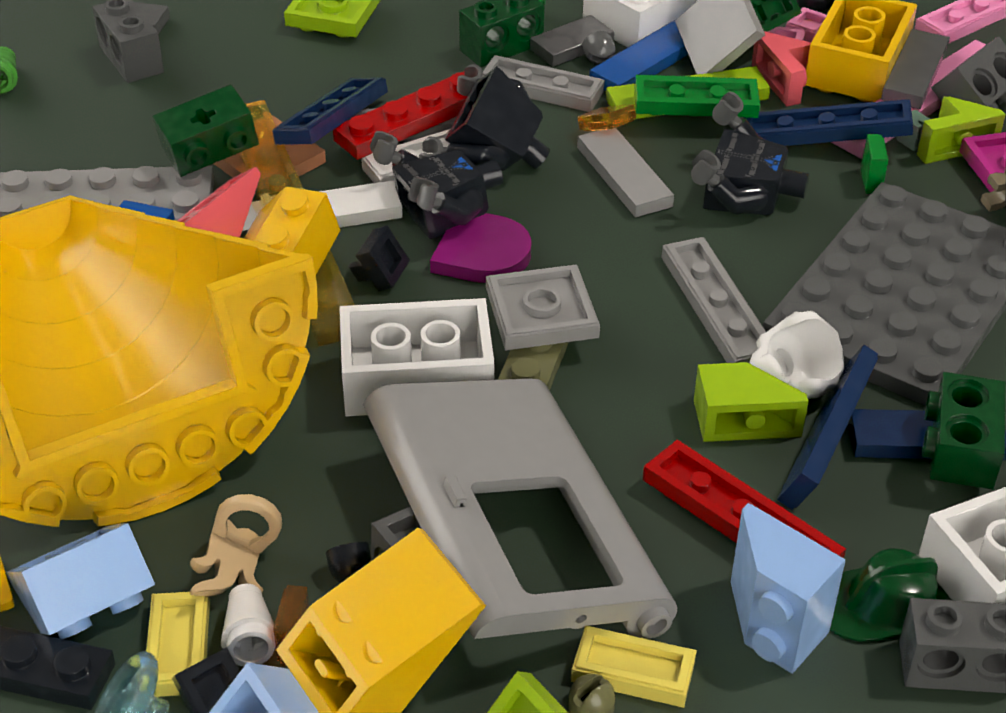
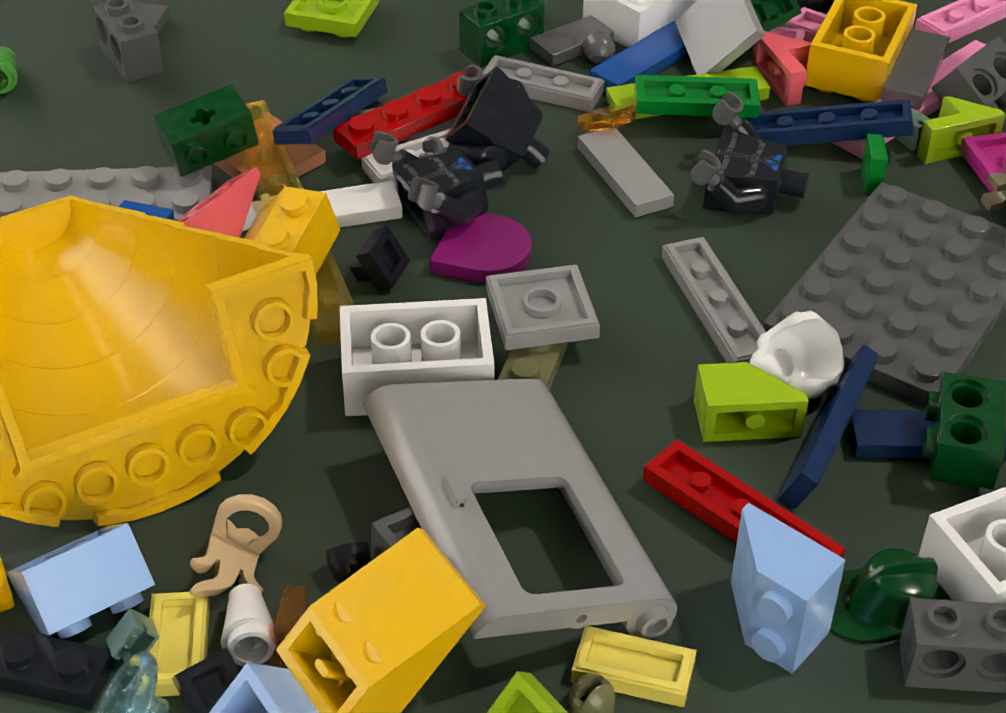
(131, 635): none -> sand green piece

